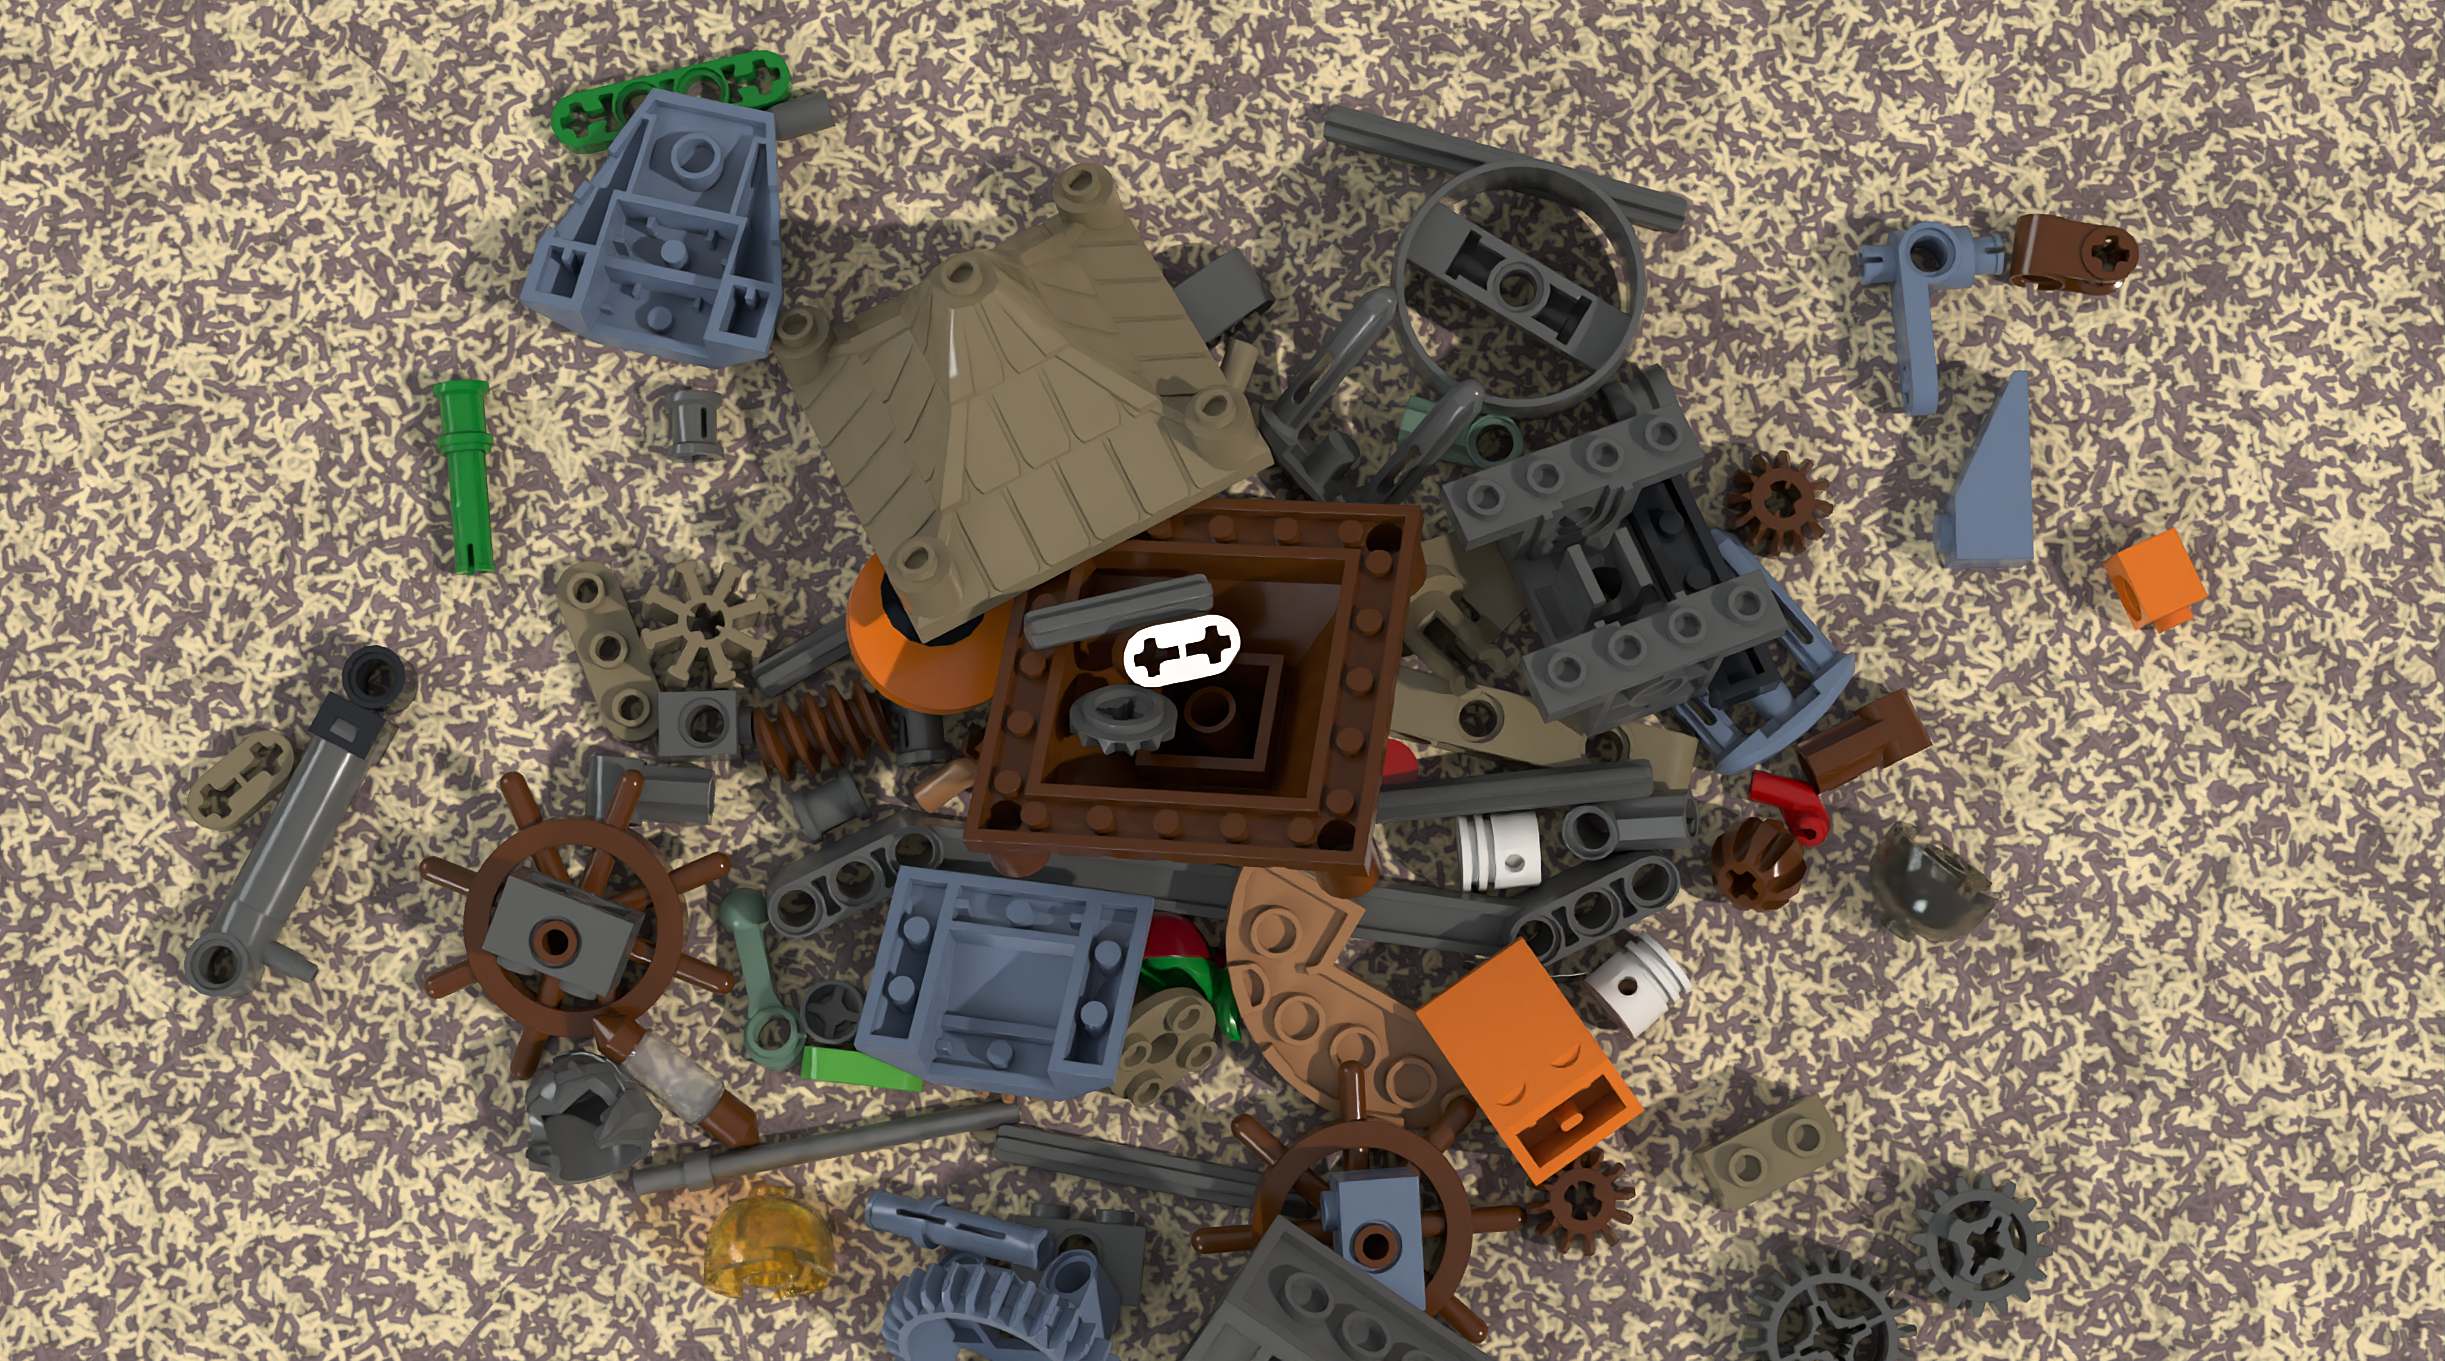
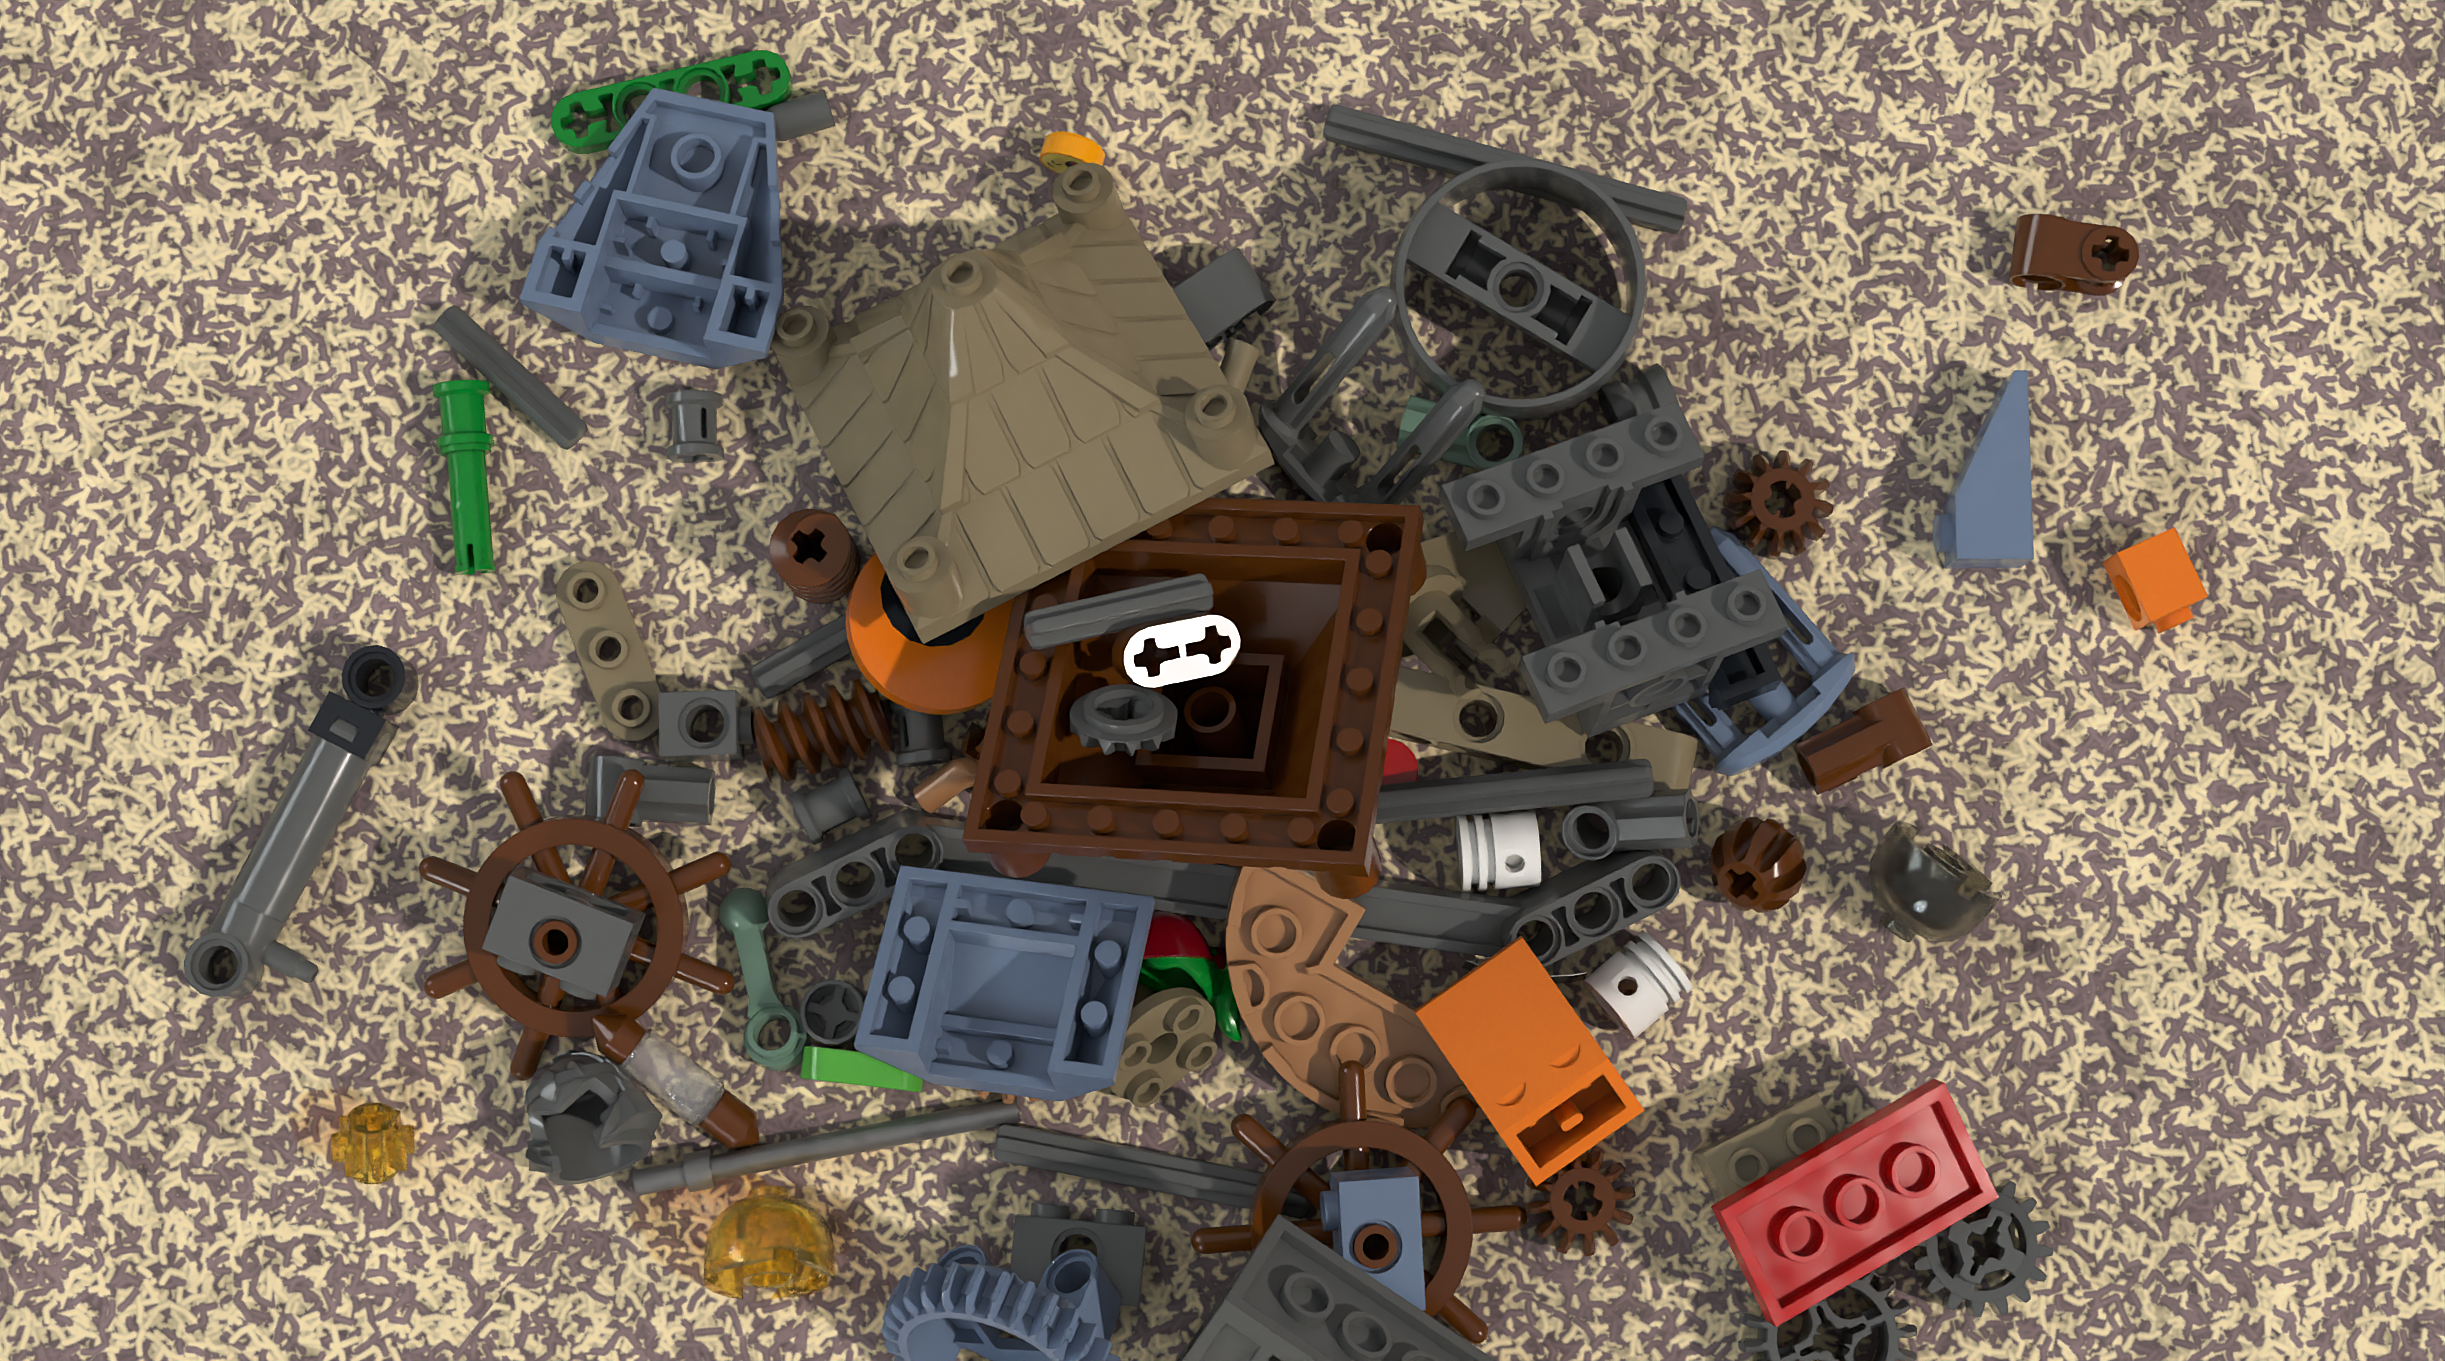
(234, 770): dark tan beam -> none
(372, 1143): none -> clear yellow gear
(510, 377): none -> dark grey axle
(714, 611): dark tan gear -> none
(817, 532): none -> reddish brown piece
(934, 1223): sand blue pin -> none
(1067, 149): none -> light orange tile
(1797, 803): red arm -> none
(1855, 1202): none -> plate
(1958, 262): sand blue piece -> none

